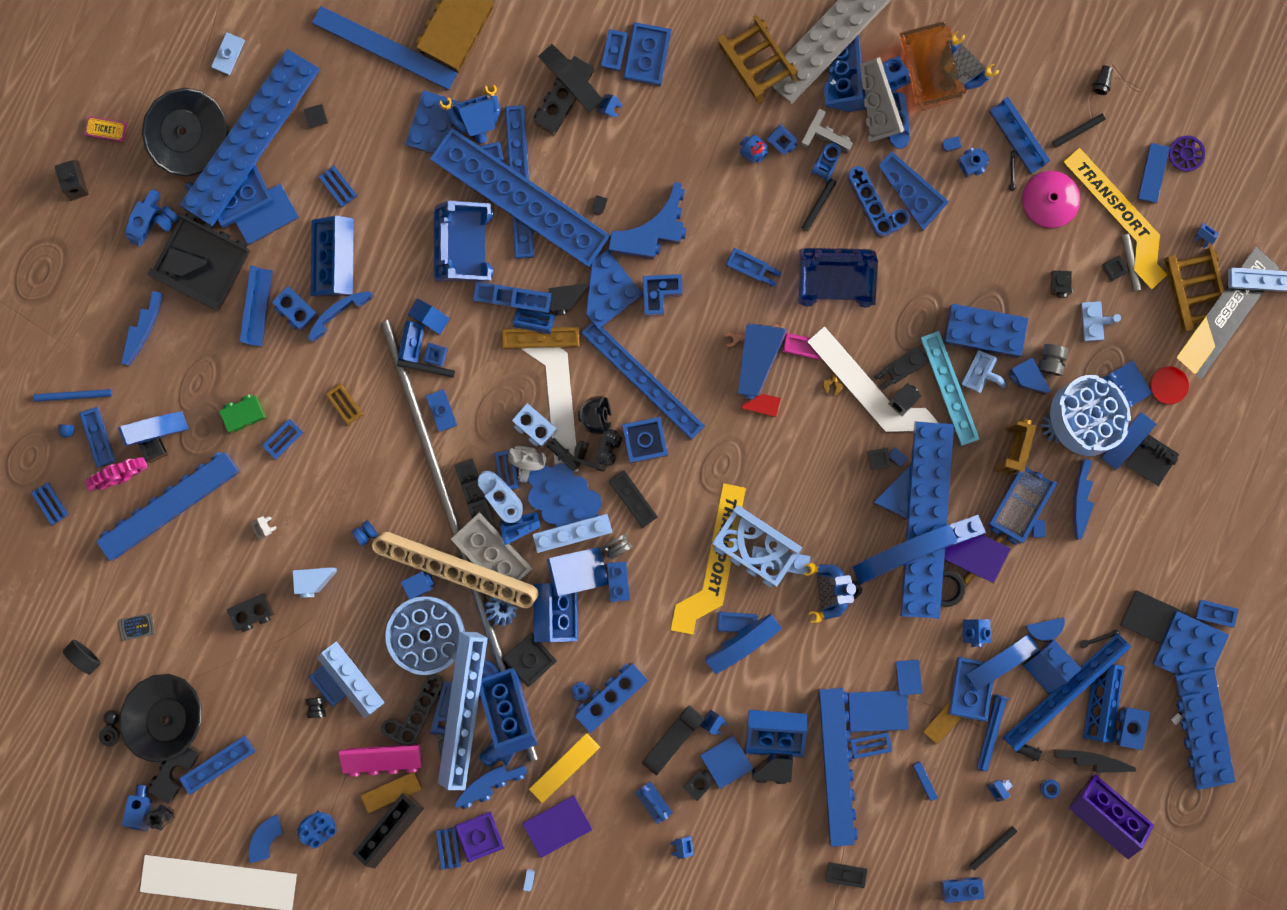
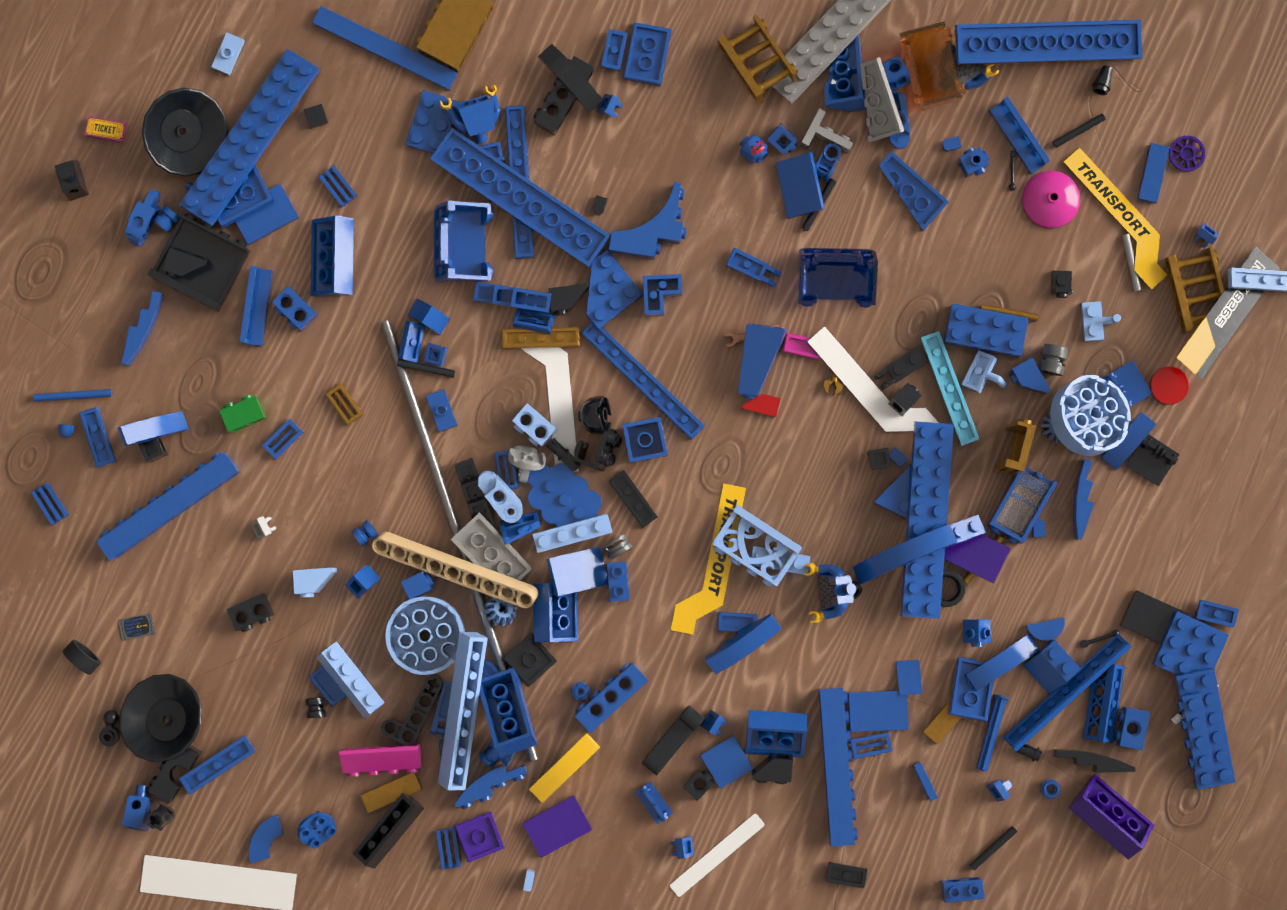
(115, 474): dark pink gear -> none
(319, 329): blue slope -> none
(362, 581): none -> blue brick
(717, 855): none -> white sticker
(800, 185): none -> blue tile
(874, 200): blue beam -> none
(1032, 316): none -> pearl gold bar
(1048, 41): none -> blue plate
(1115, 268): black tile -> none

